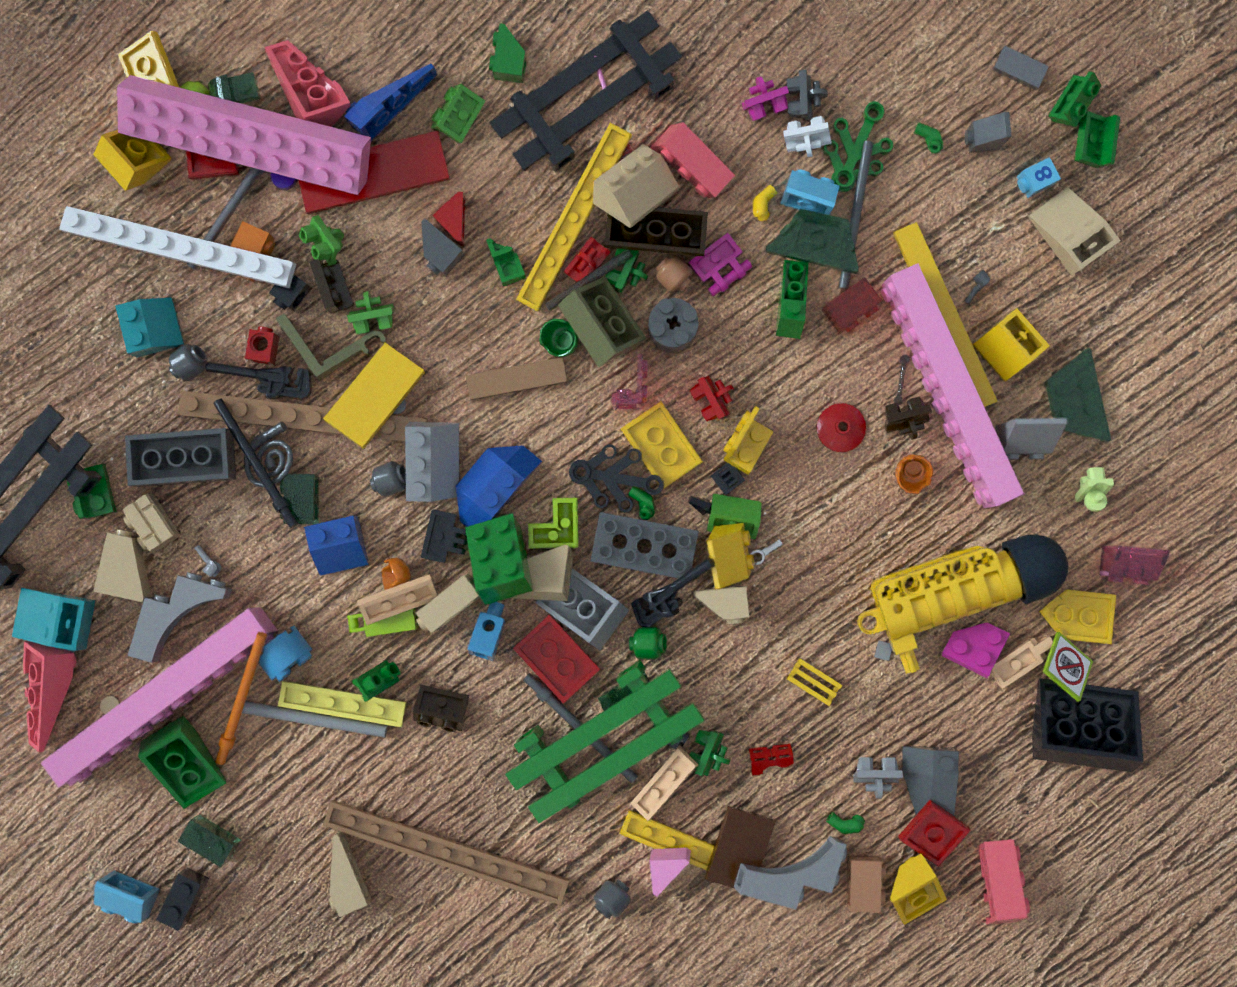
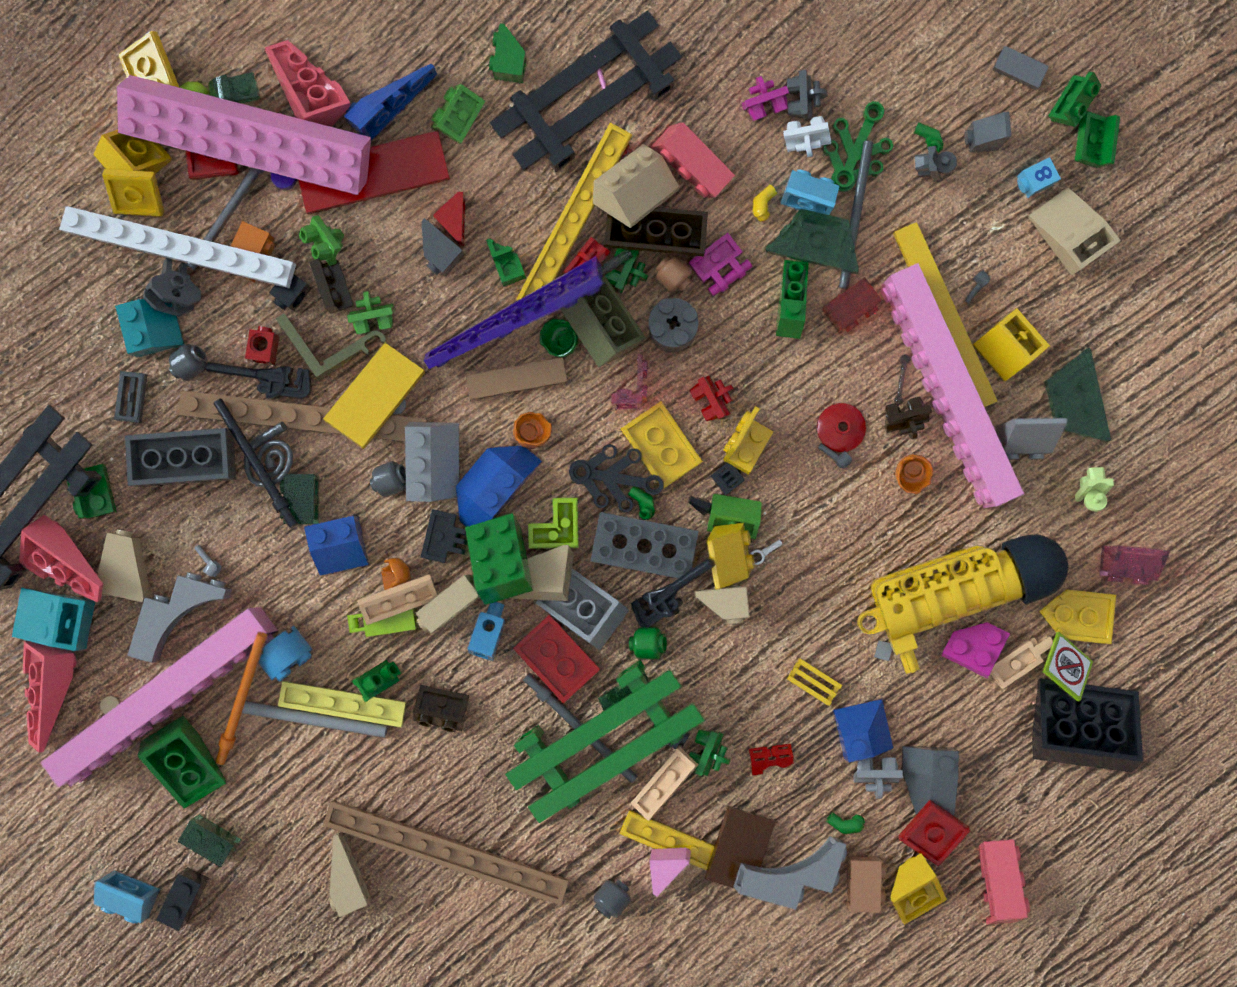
(52, 553): none -> coral wedge
(131, 397): none -> dark grey tile
(133, 192): none -> yellow tile
(150, 523): tan brick -> none
(172, 288): none -> dark grey hinge
(532, 430): none -> orange hair
(545, 300): none -> dark purple wing
(841, 461): none -> dark grey hand
(863, 730): none -> blue slope
(933, 163): none -> dark grey hips

